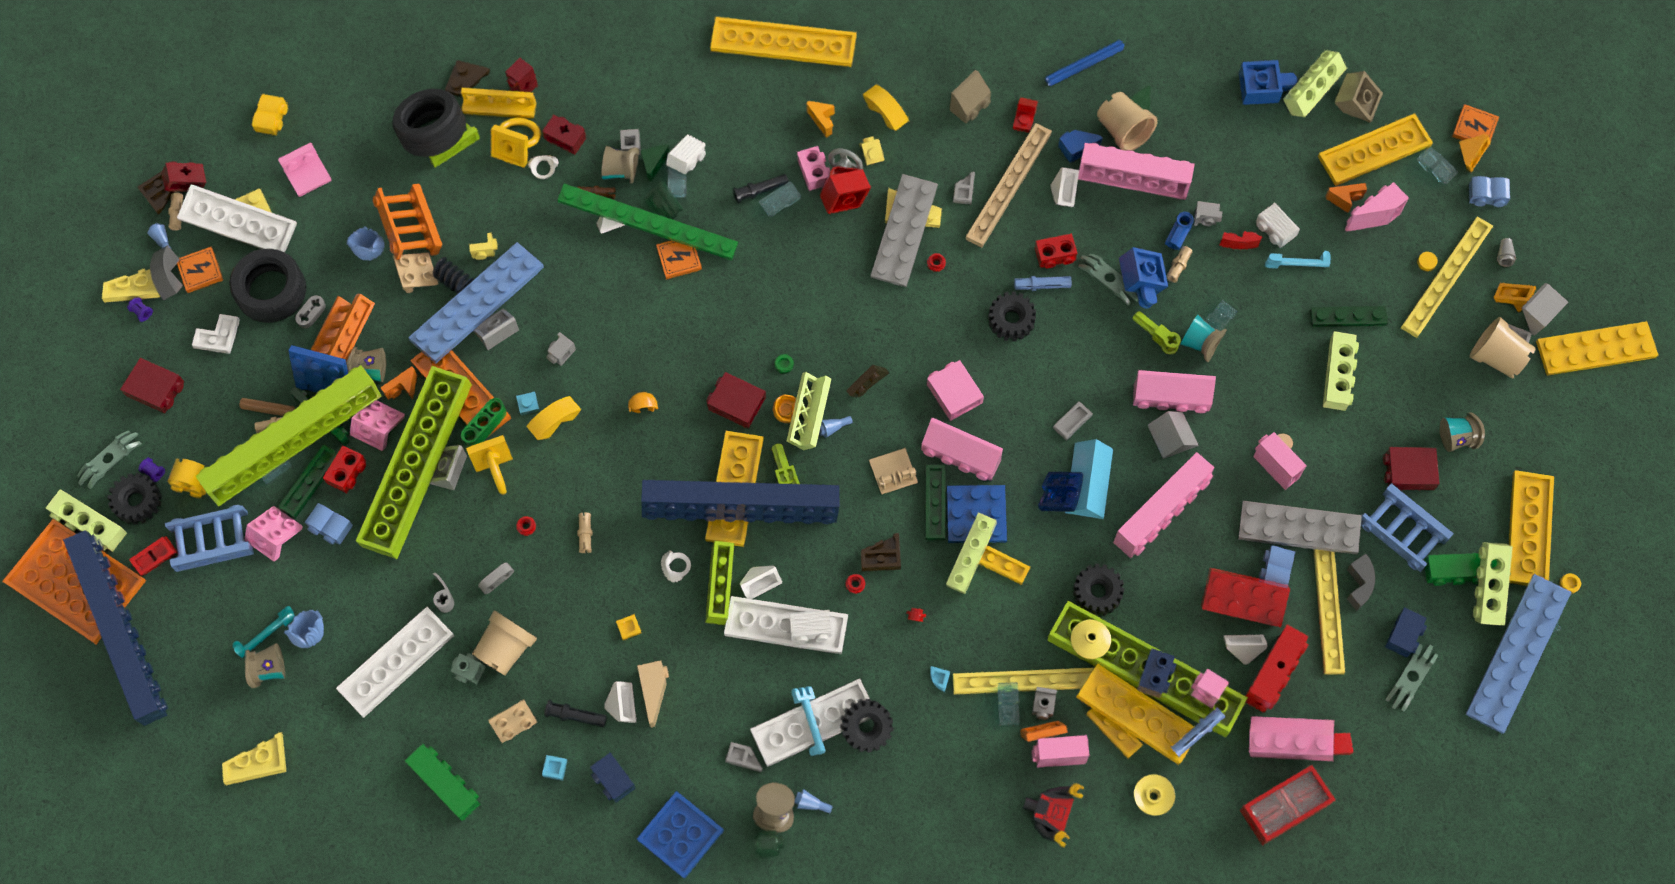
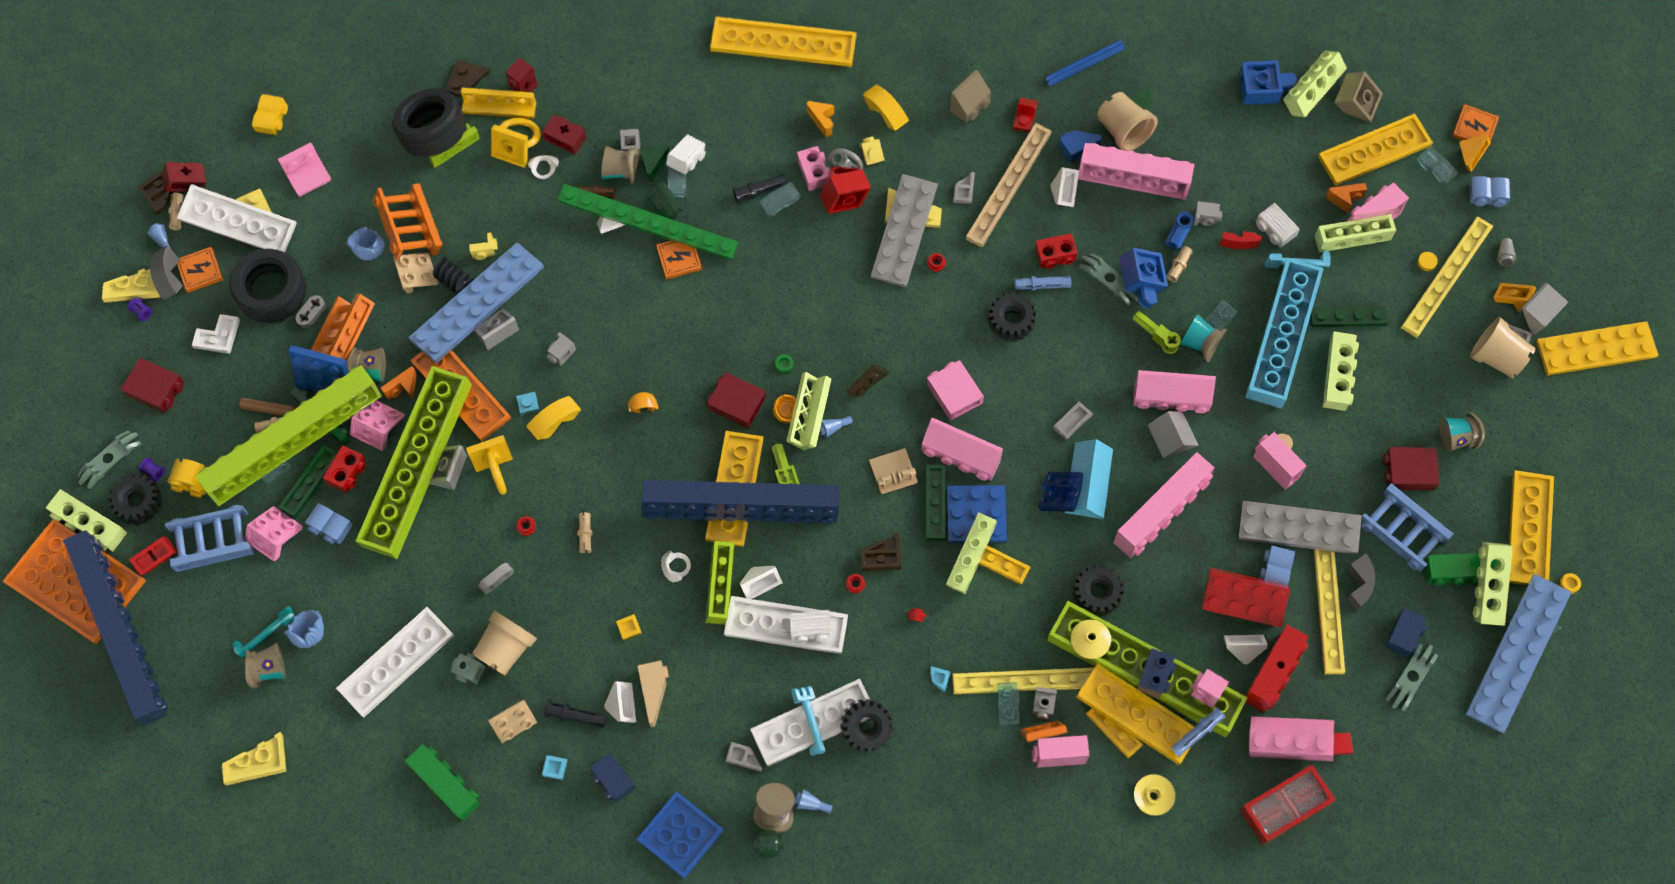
(443, 594): light grey panel -> none
(484, 414): green beam -> none
(1053, 811): torso -> none
(1284, 333): none -> medium azure brick
(1355, 233): none -> yellowish green brick

